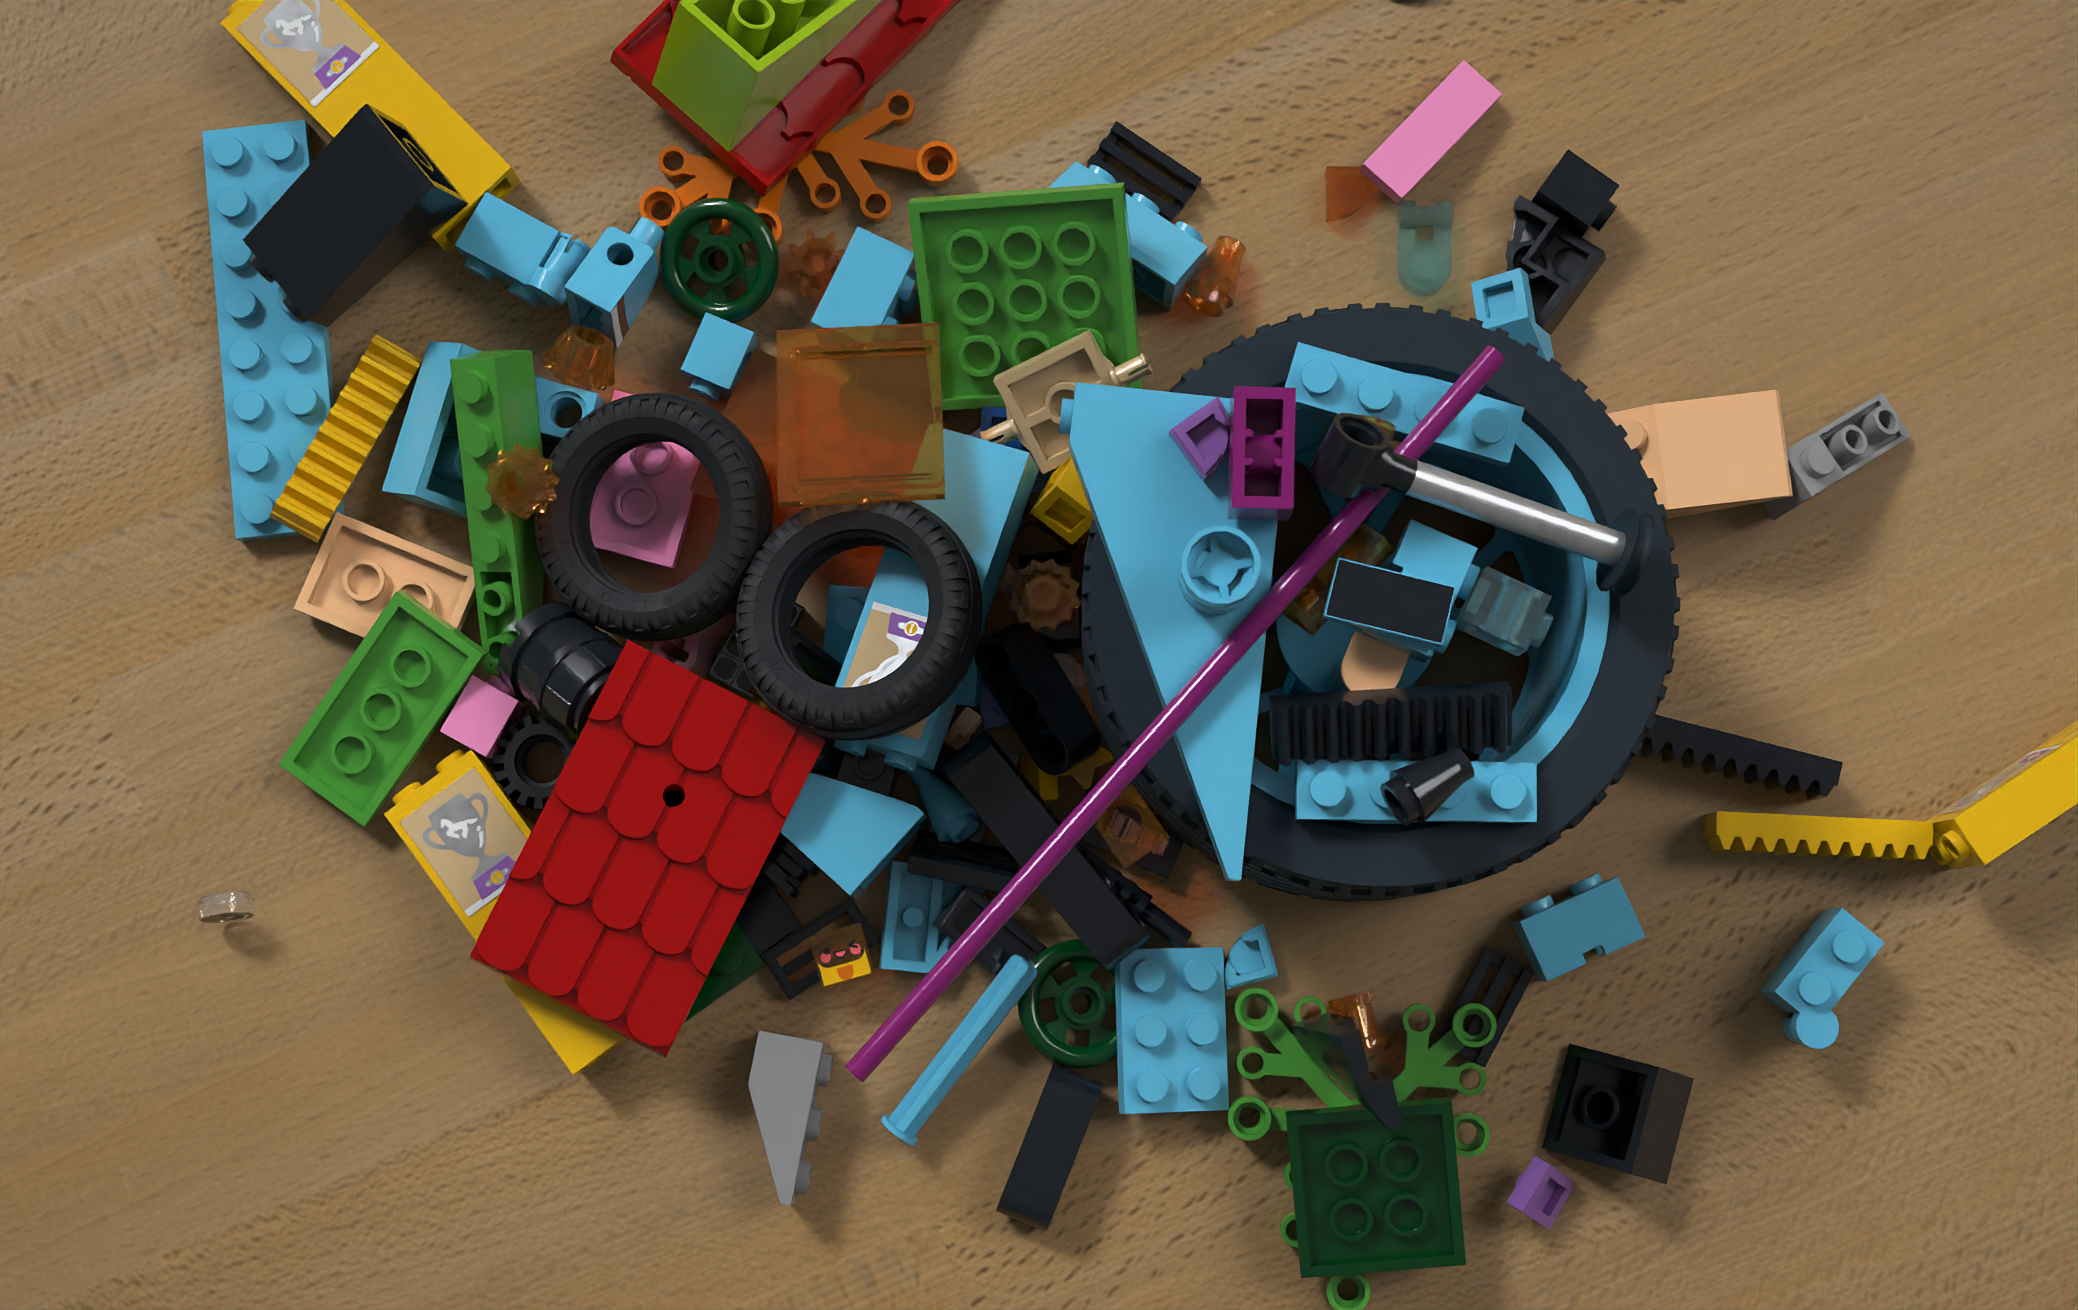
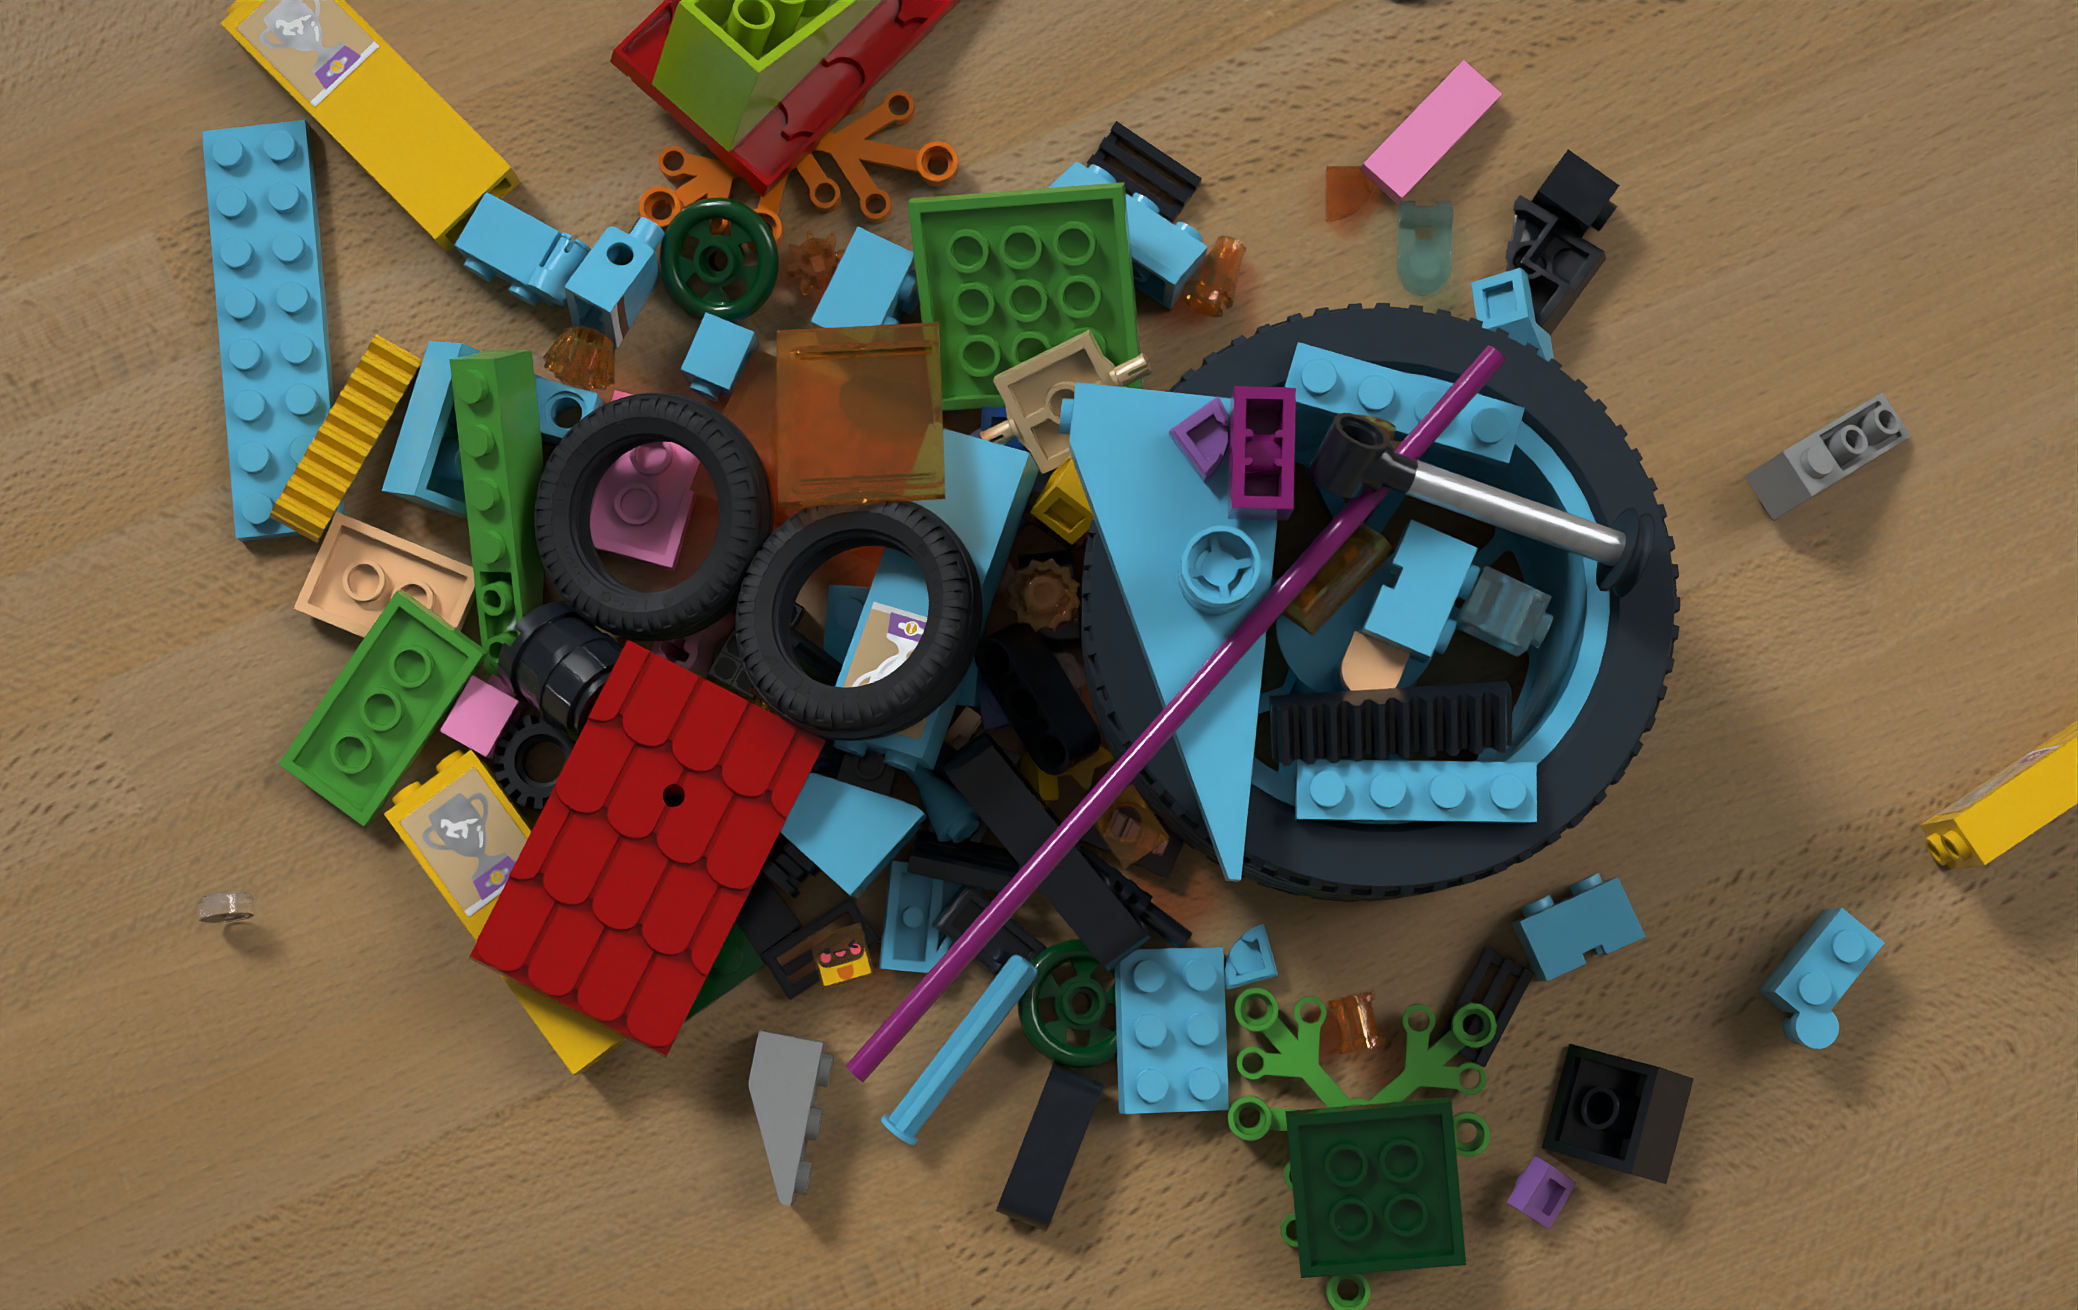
(352, 217): black slope -> none
(521, 482): clear orange piece -> none
(1339, 1050): black slope -> none
(1389, 602): black tile -> none
(1424, 786): black cone -> none
(1711, 451): light nougat slope -> none
(1741, 756): black gear -> none
(1818, 835): yellow gear -> none

